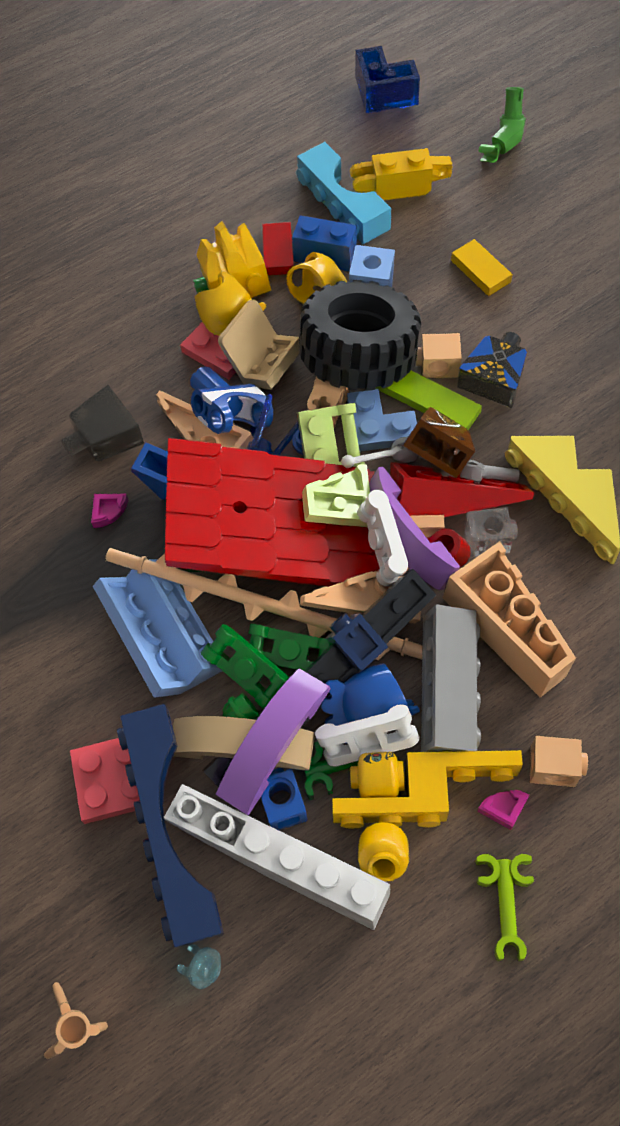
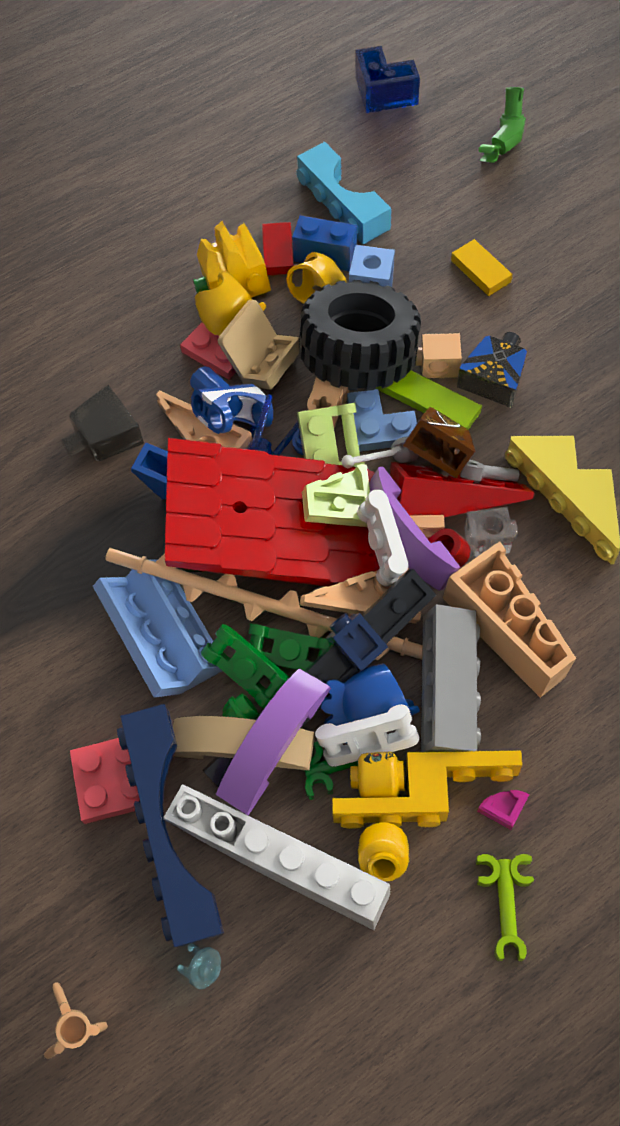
(107, 508): dark pink tile -> none
(287, 814): blue brick -> none
(400, 173): yellow hinge -> none
(557, 761): light nougat brick -> none

